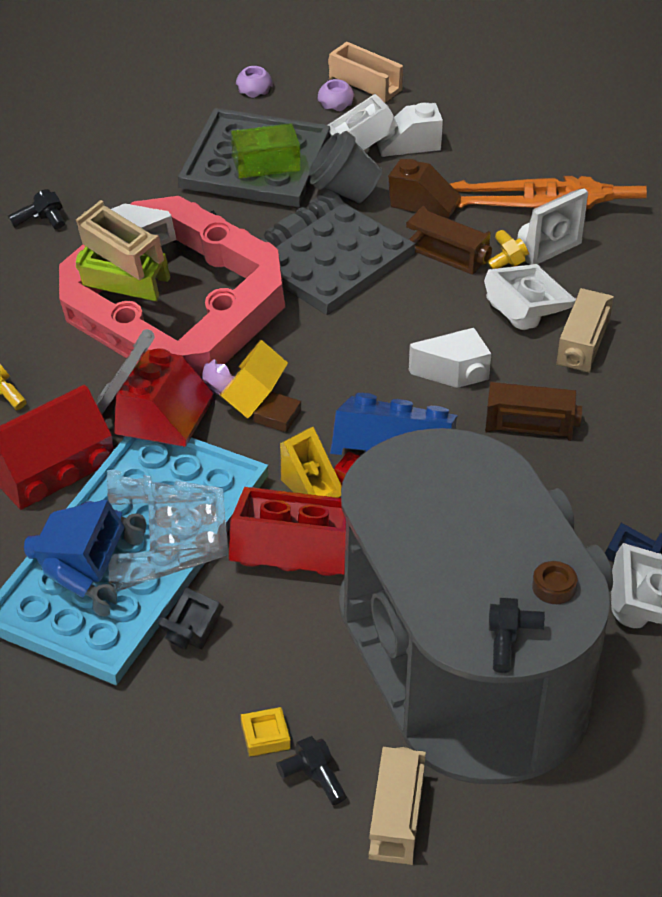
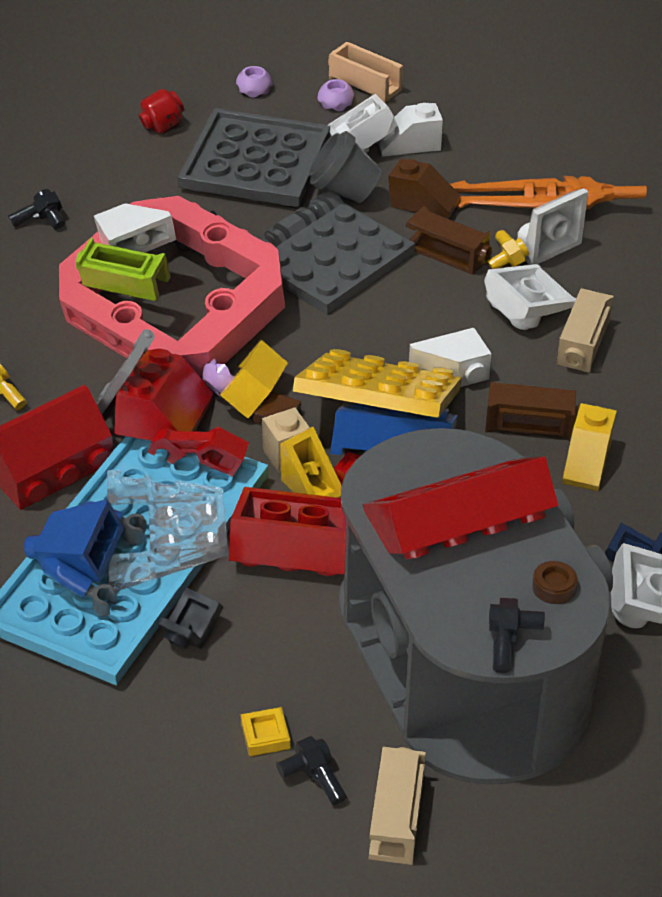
(94, 235): tan window -> none
(161, 111): none -> red head
(213, 448): none -> red piece
(265, 150): clear neon green brick -> none
(279, 428): none -> tan brick
(378, 383): none -> yellow plate
(463, 505): none -> red slope
(589, 447): none -> yellow slope

